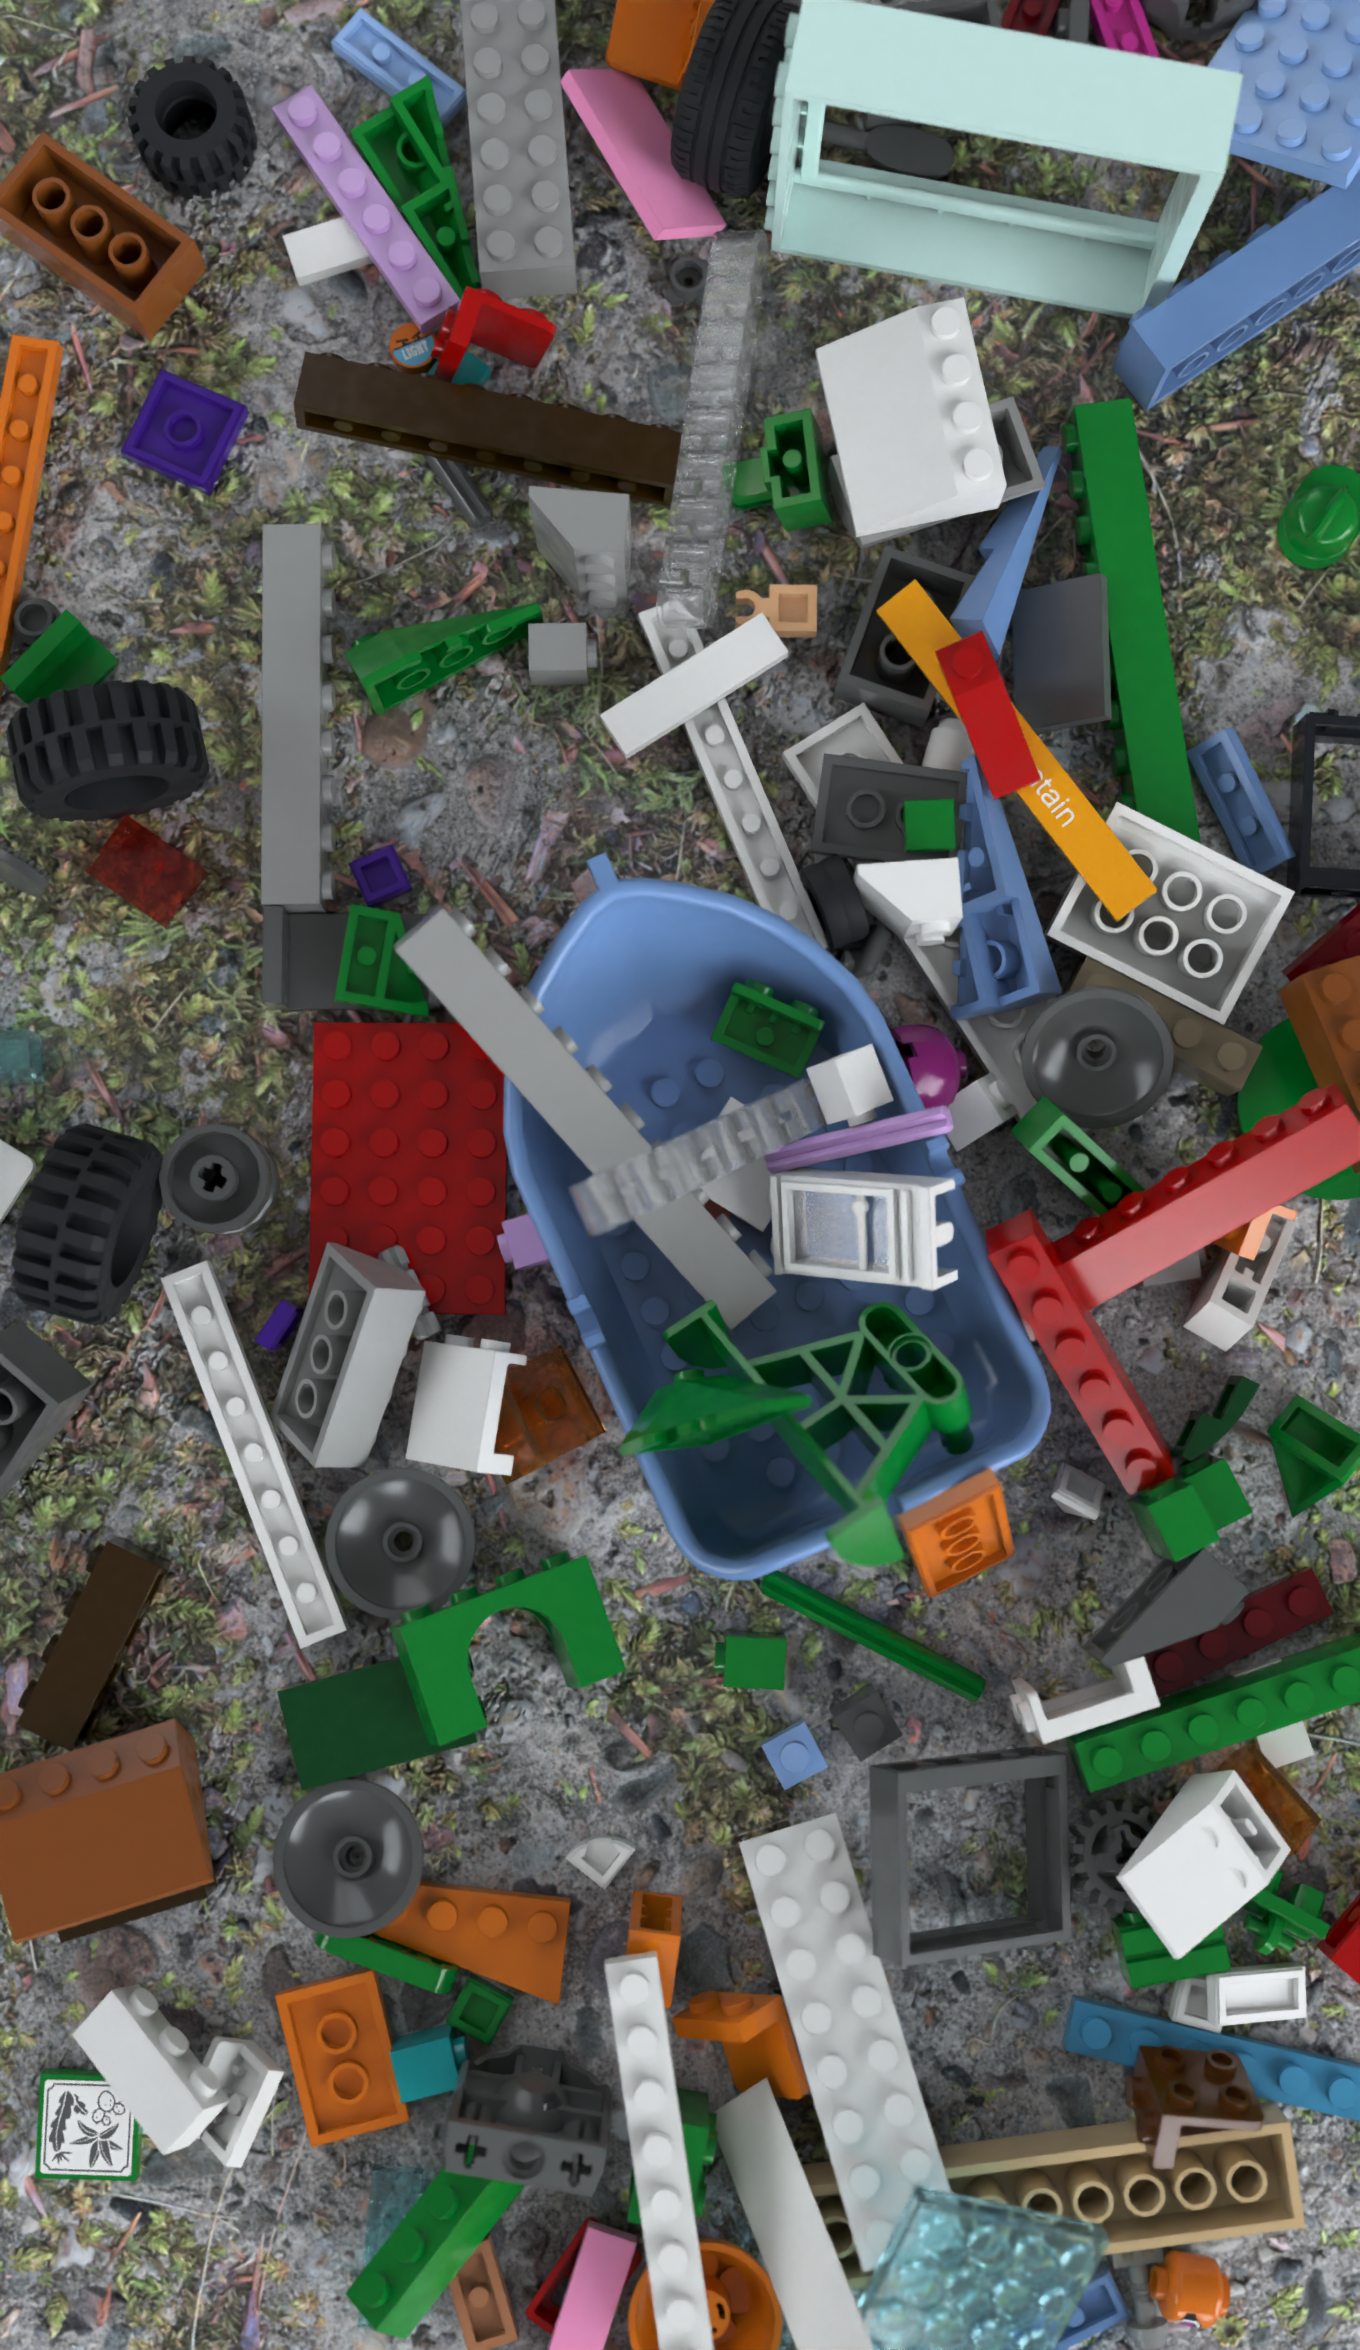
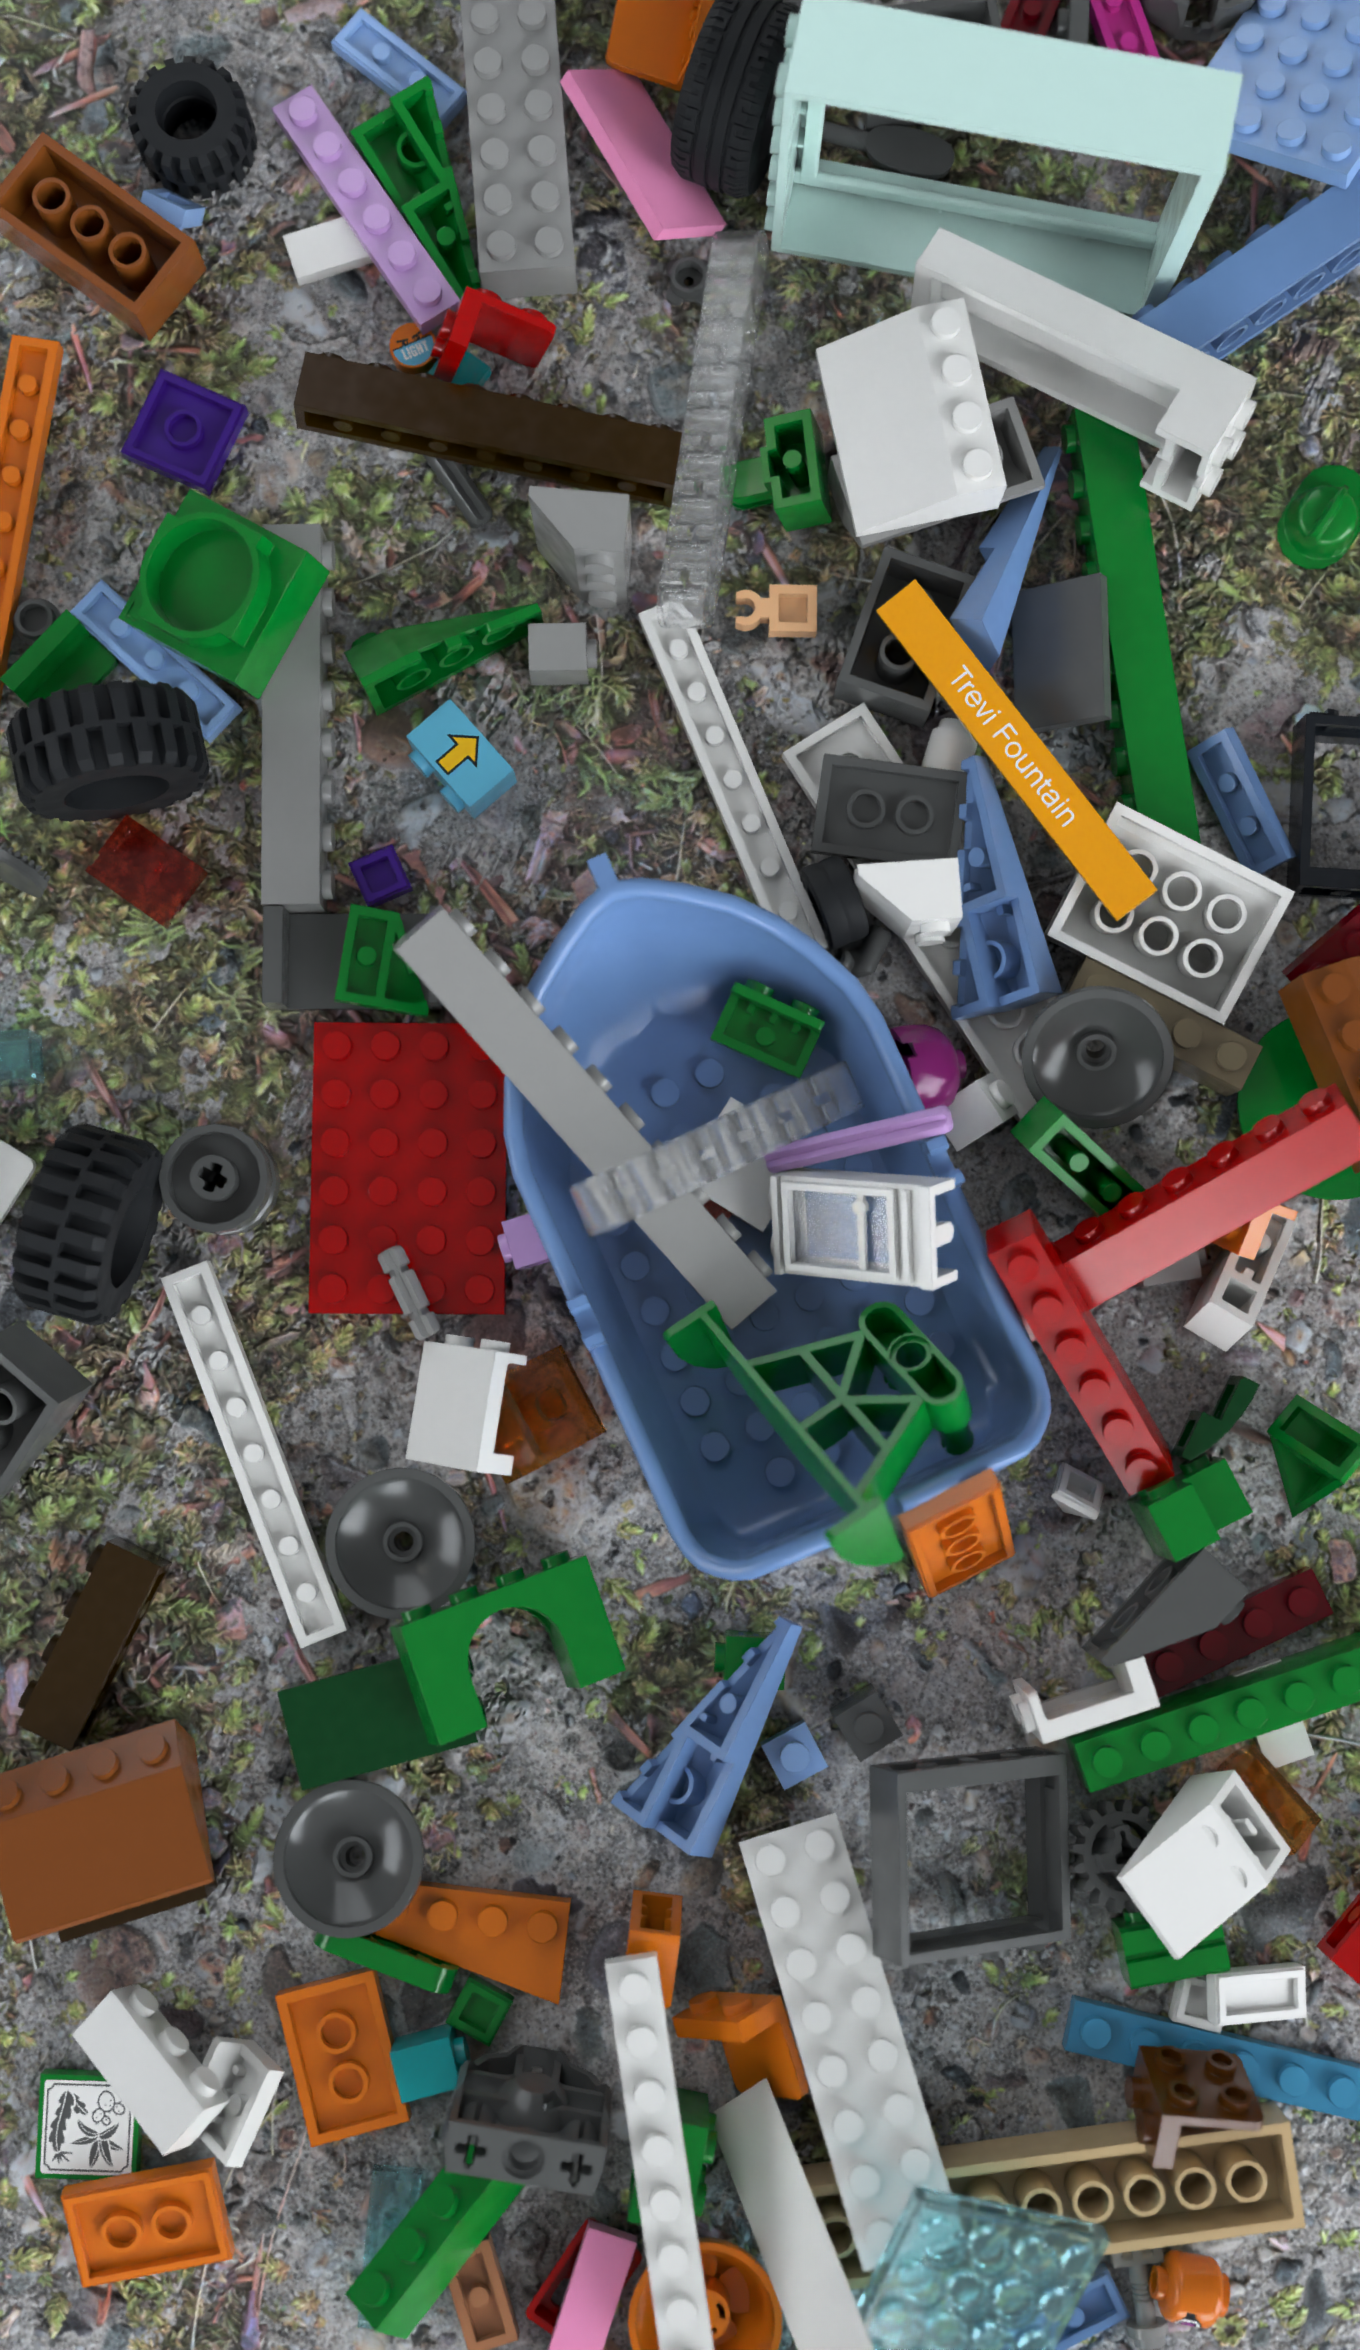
(148, 2222): none -> orange tile
(153, 662): none -> light blue tile
(174, 208): none -> light blue plate
(223, 592): none -> green container
(280, 1325): dark purple tile -> none
(346, 1357): light grey slope -> none
(461, 759): none -> medium azure brick
(601, 1857): white tile -> none
(694, 685): white tile -> none
(699, 1773): none -> medium blue wedge
(707, 1411): green wedge -> none
(850, 1086): white brick -> none
(873, 1635): green axle -> none
(929, 825): green tile -> none
(987, 715): red slope -> none
(1097, 363): none -> white brick
(1297, 1916): green hips -> none

